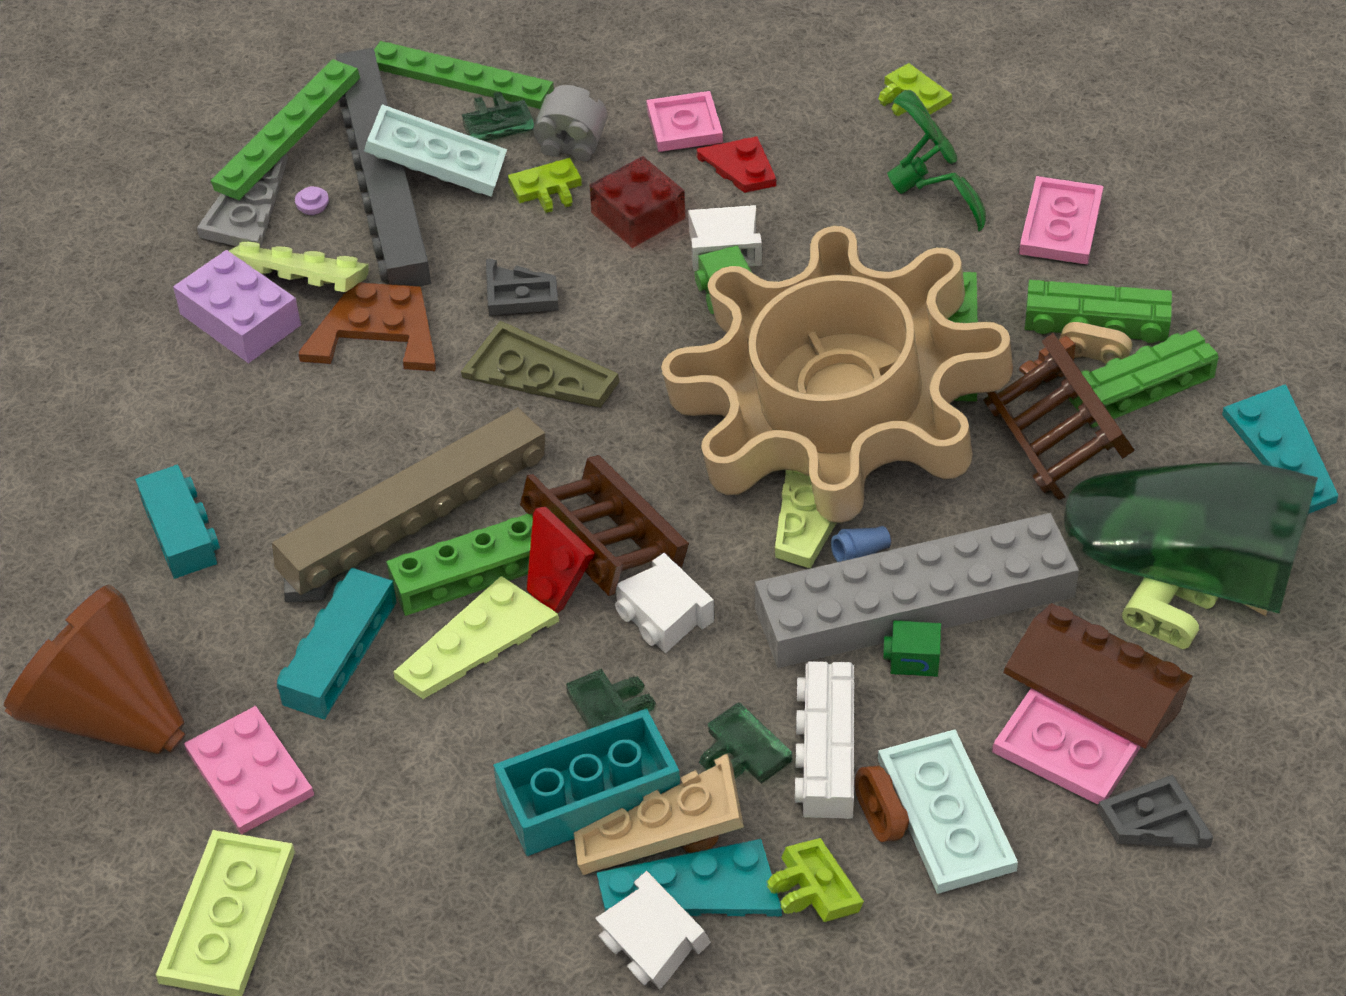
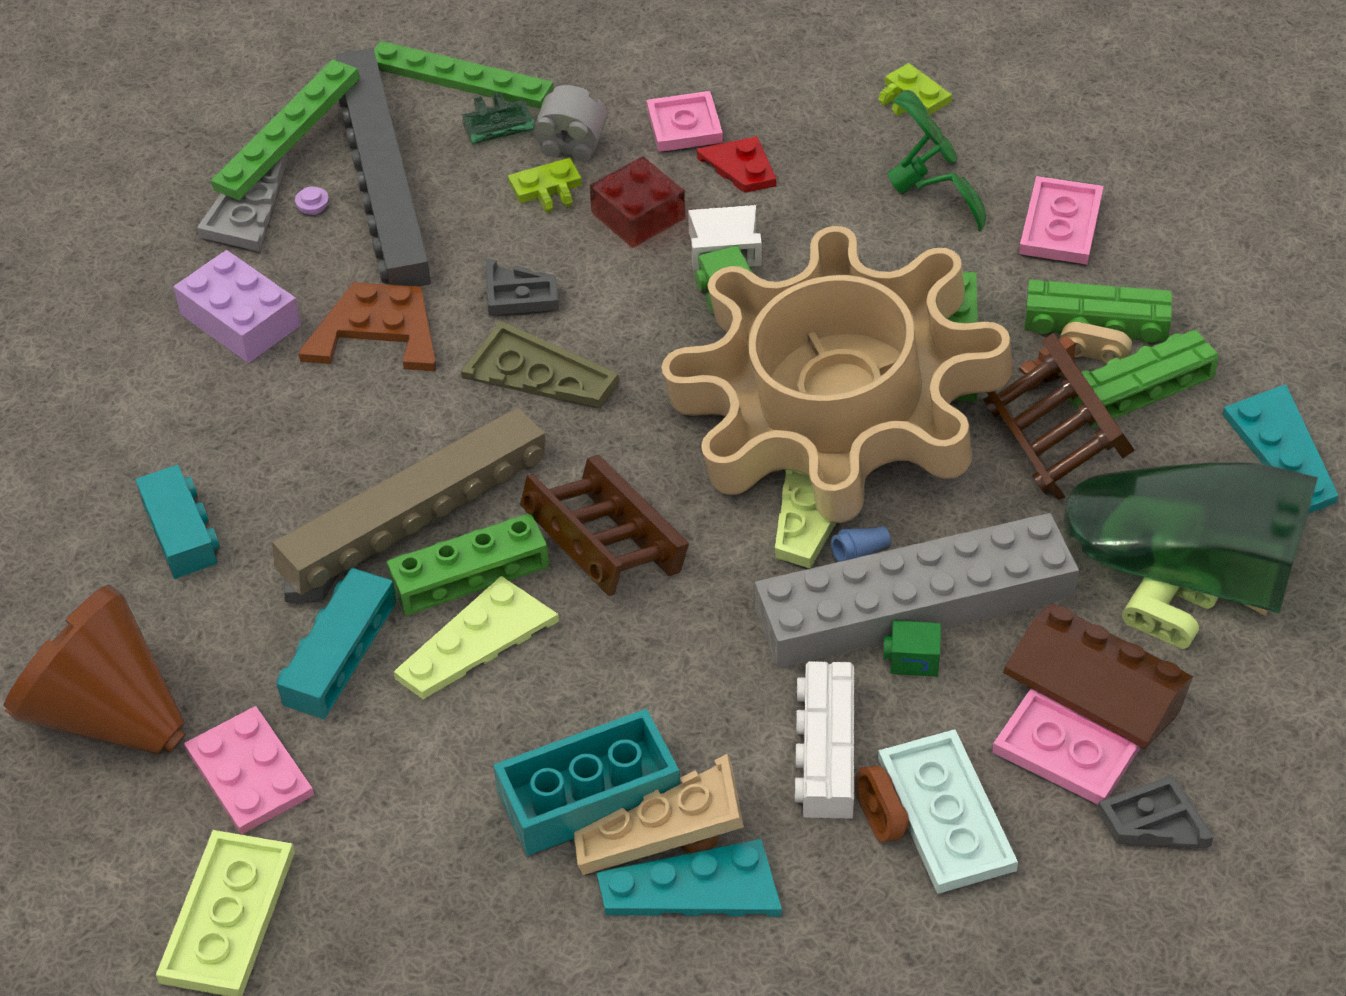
(342, 271): yellowish green wing -> none
(435, 150): light aqua plate -> none
(555, 560): red wing -> none
(603, 702): clear green hinge -> none
(651, 932): white hips -> none
(664, 603): white hips -> none
(748, 742): clear green hinge -> none
(820, 882): lime hinge -> none

